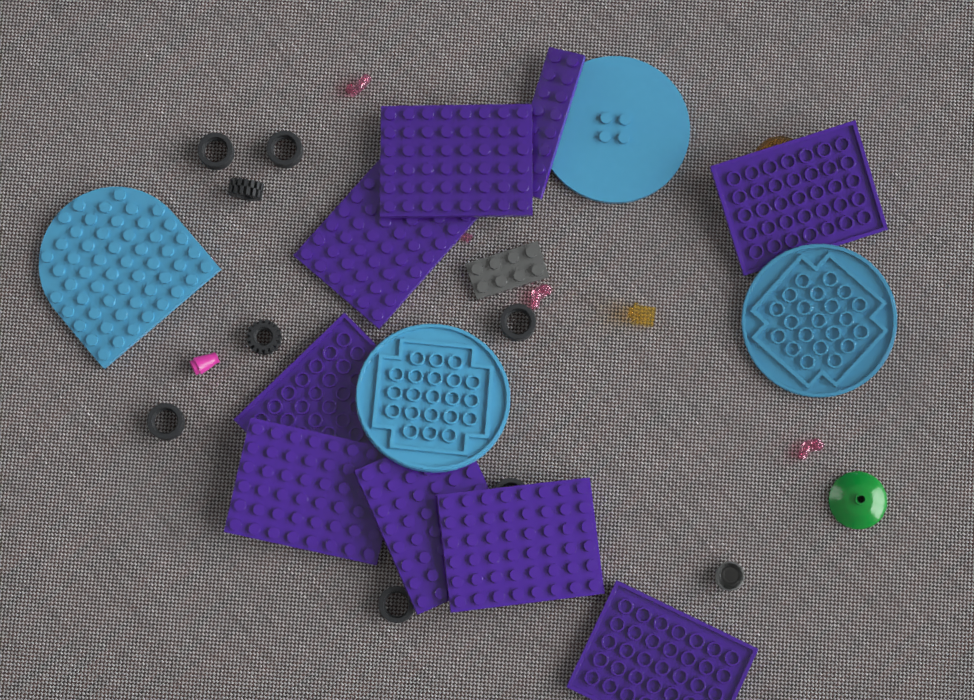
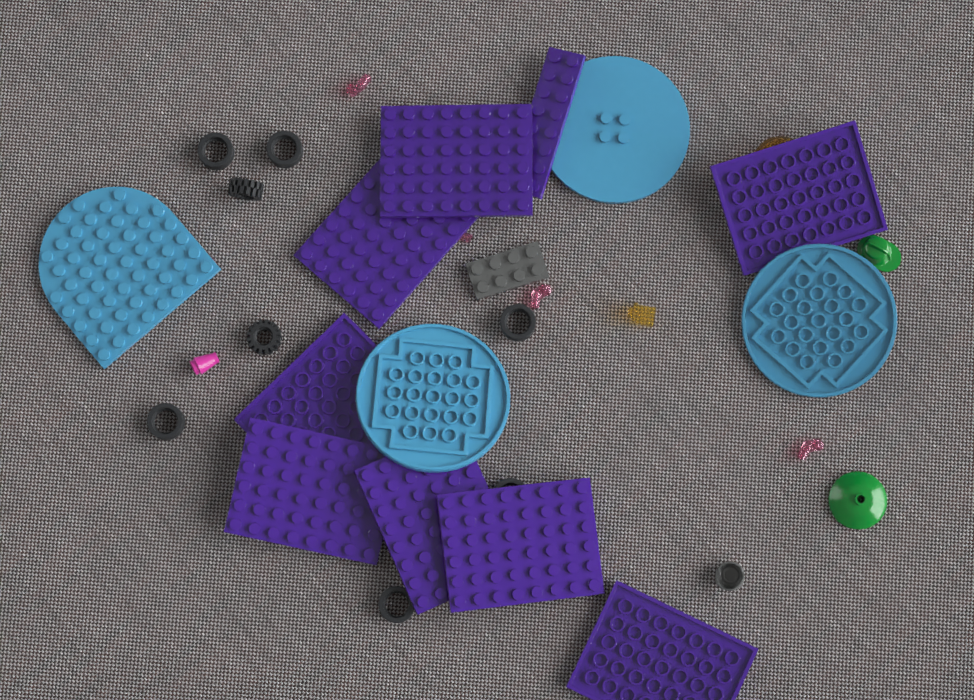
(880, 253): none -> green piece

